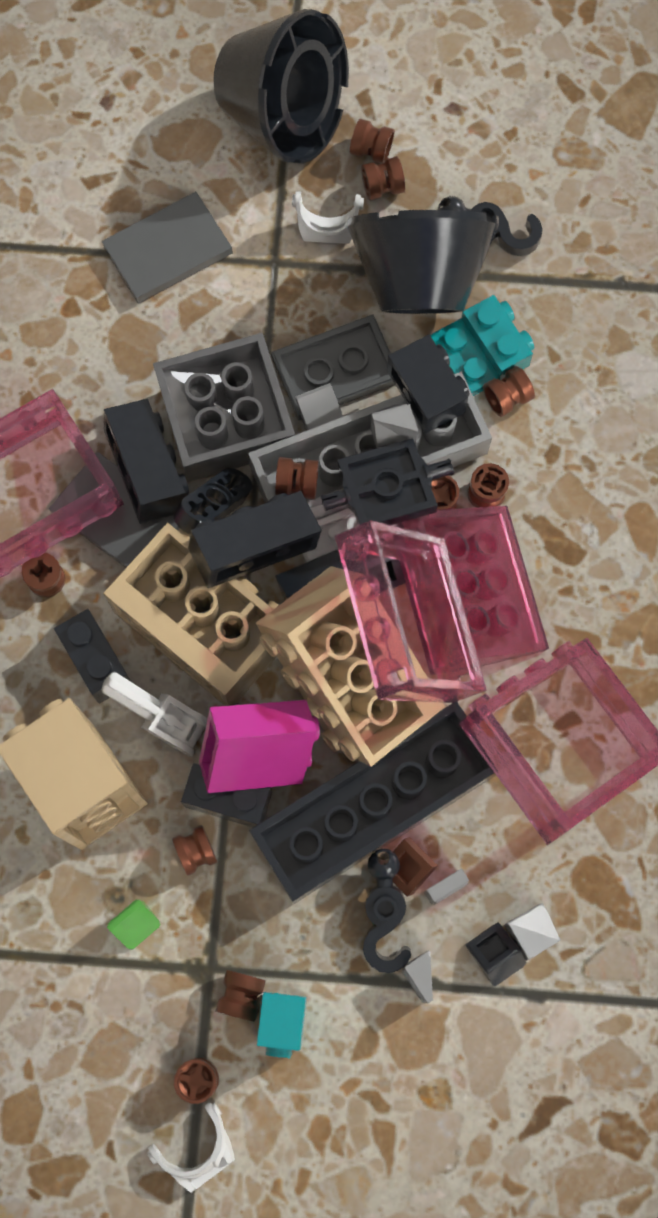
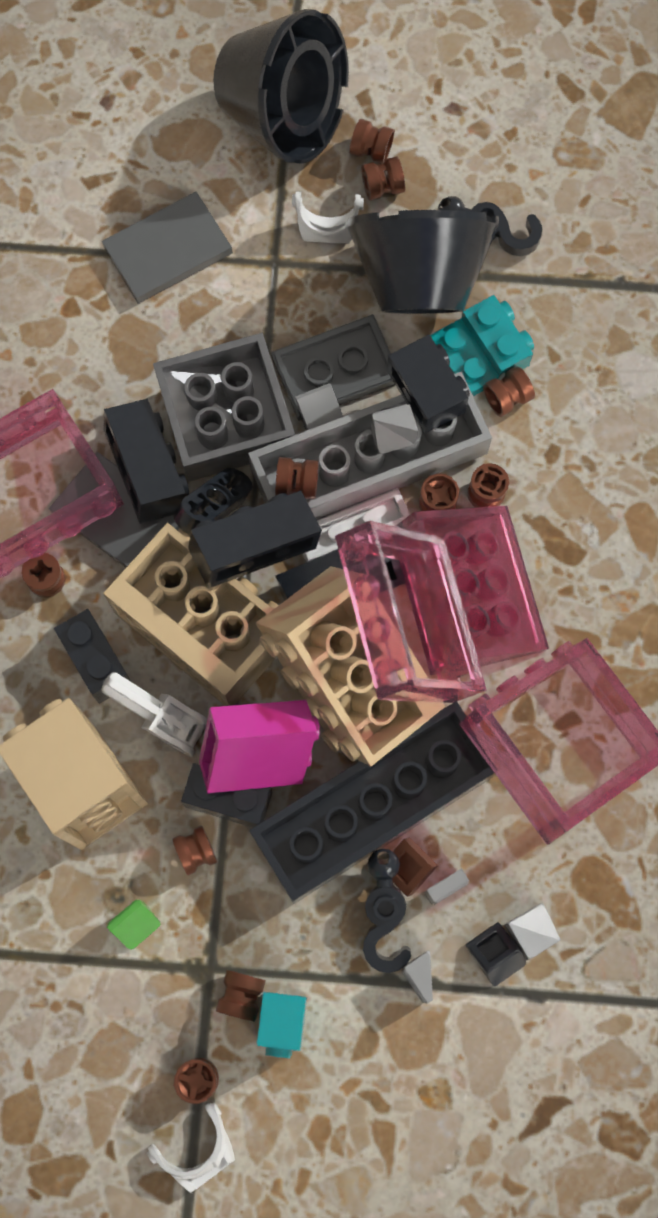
(388, 484): black plate -> none

